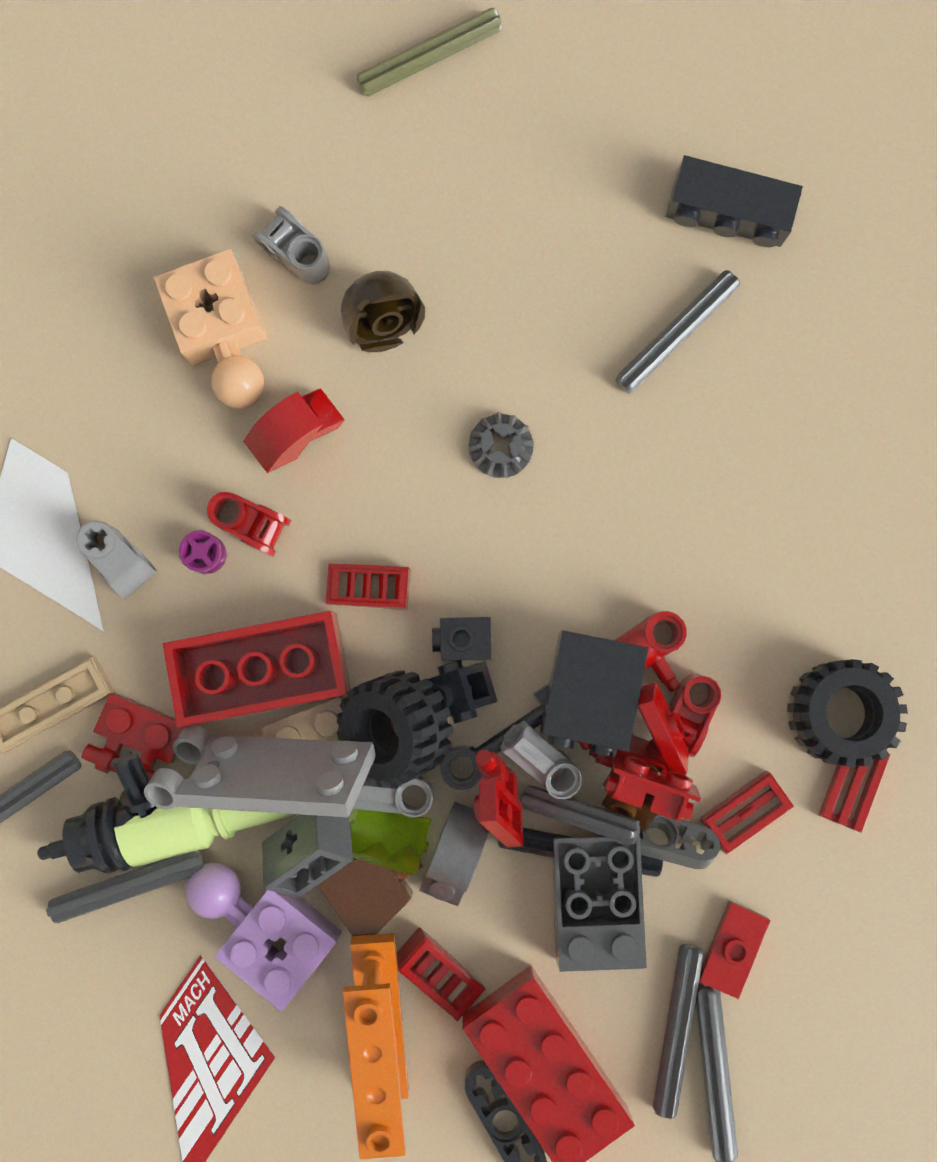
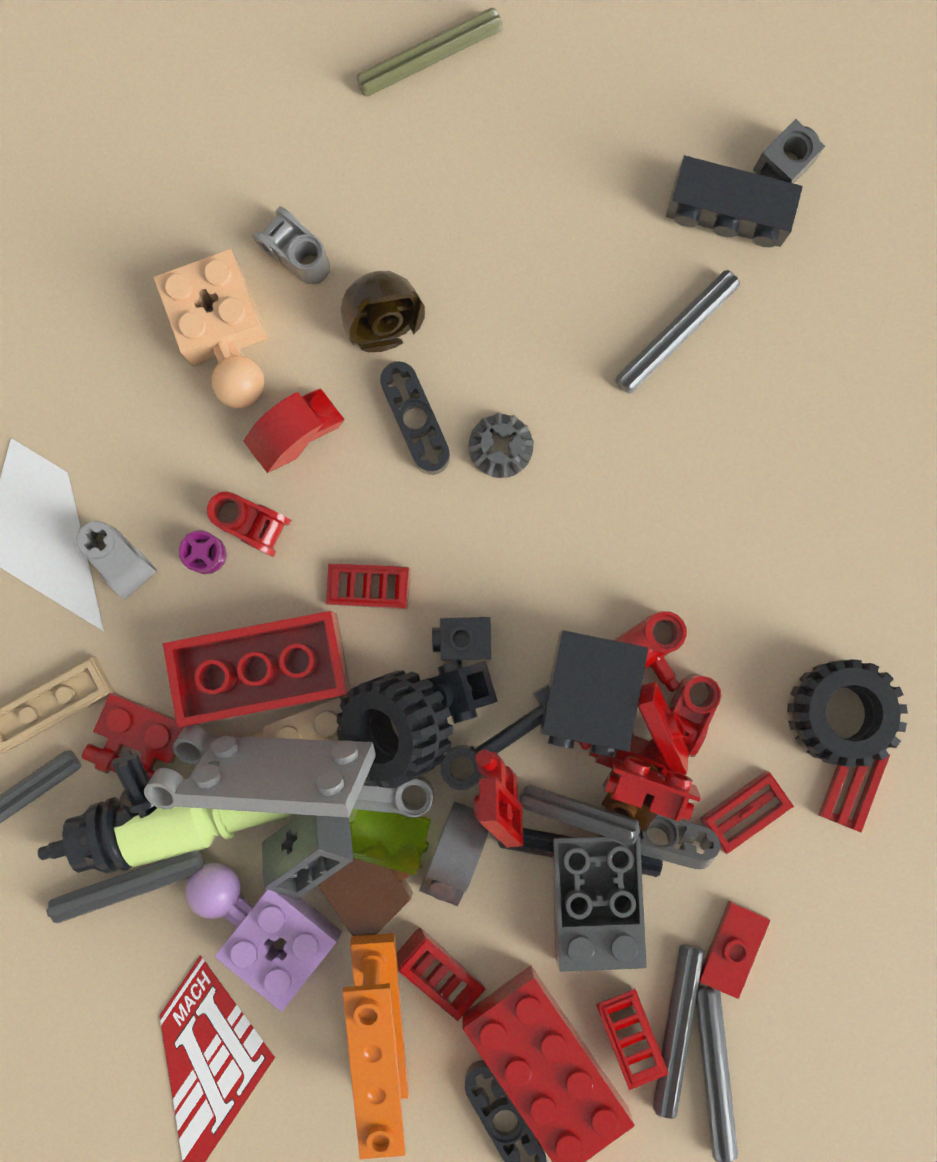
(414, 387): none -> black beam
(541, 760): light grey piece -> none
(620, 1002): none -> red slope
(796, 139): none -> dark grey brick

